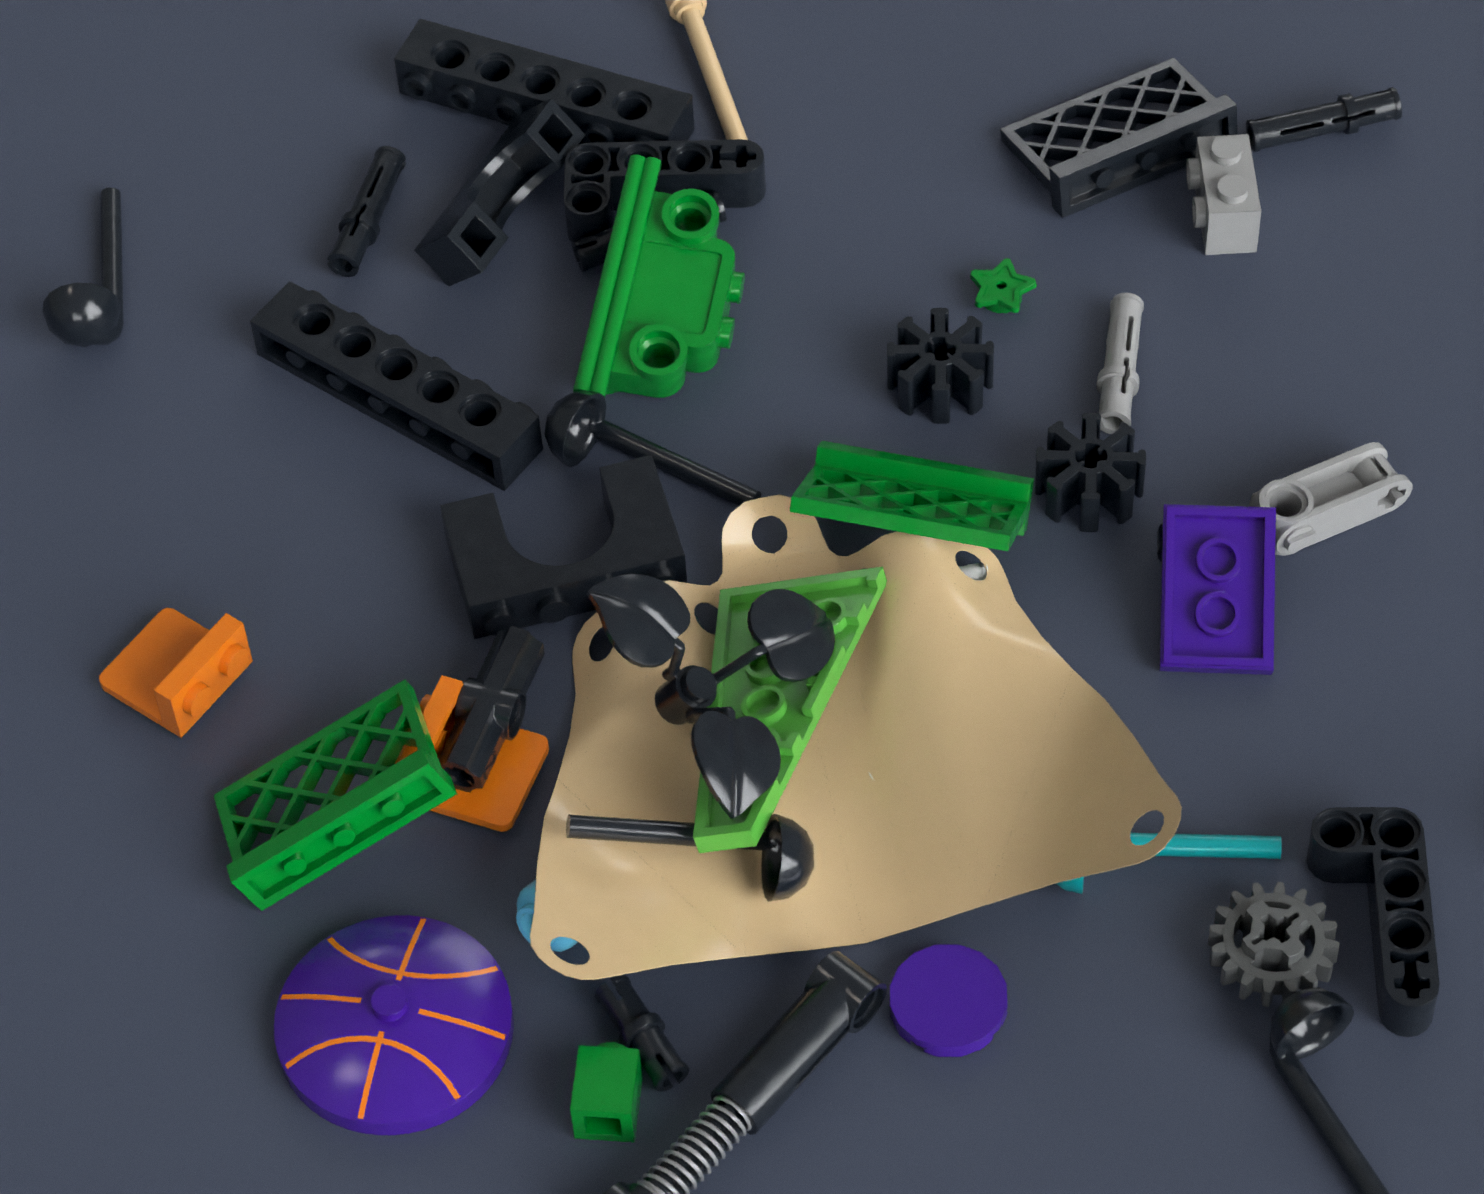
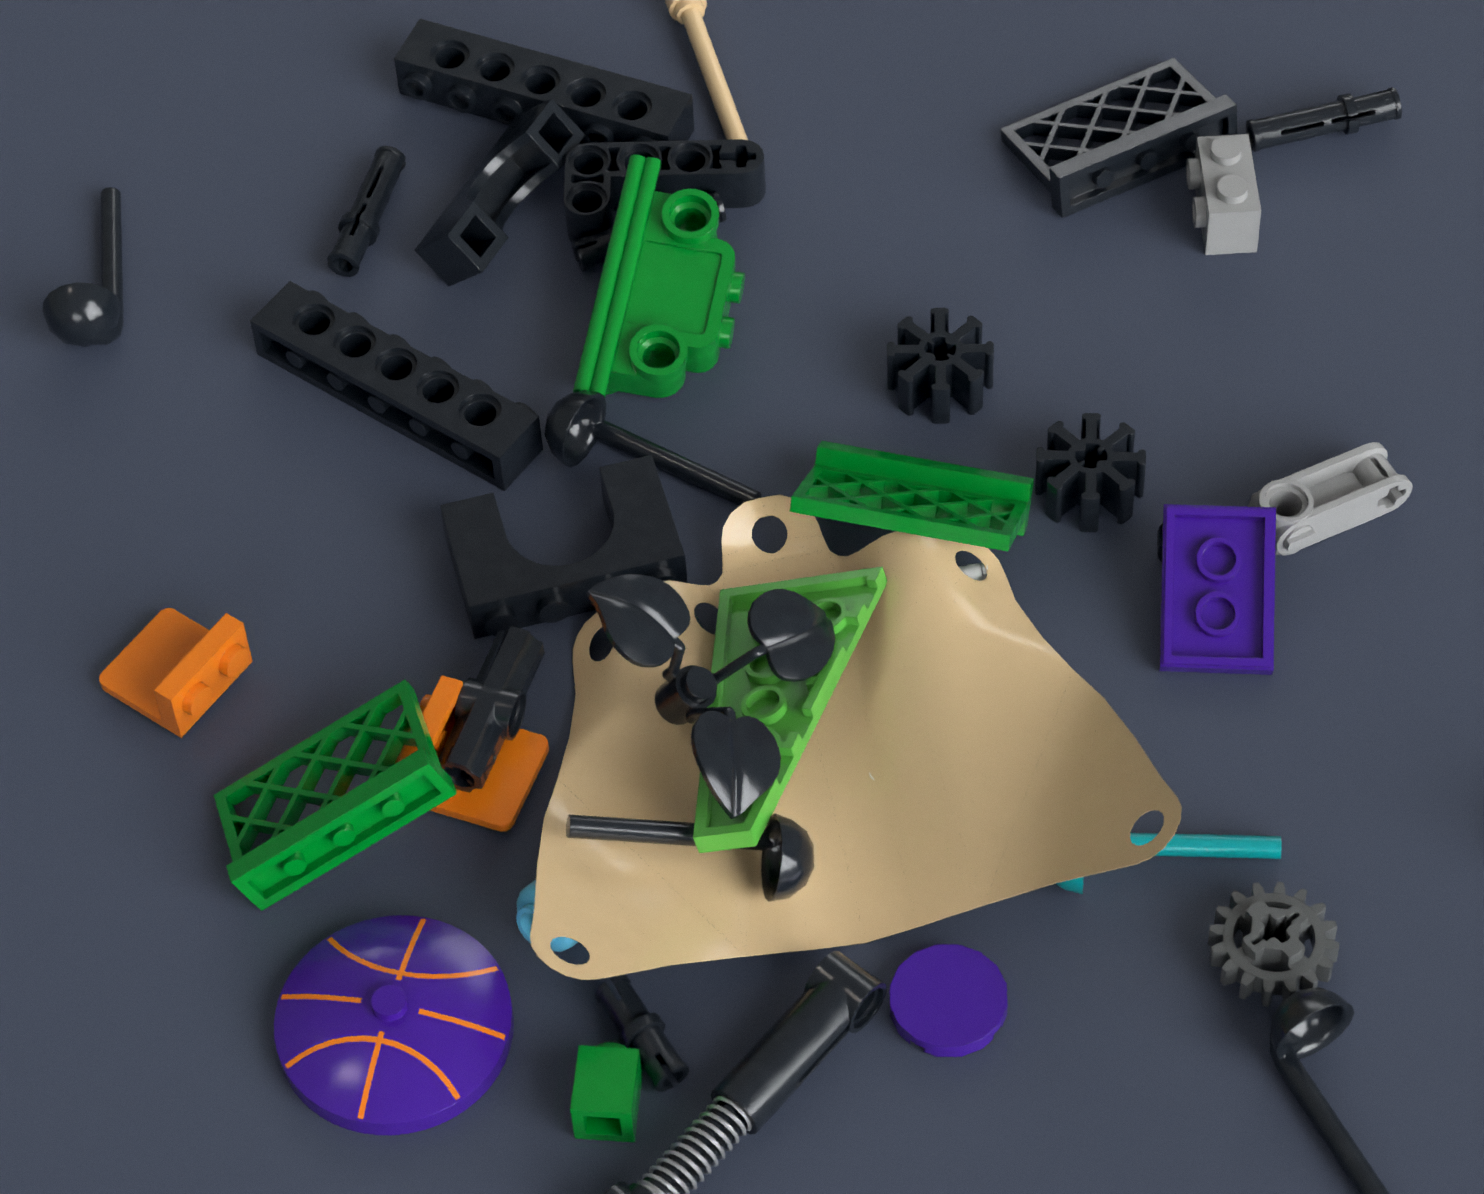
(1004, 299): green plate -> none
(1118, 378): light grey pin -> none
(1392, 919): black beam -> none

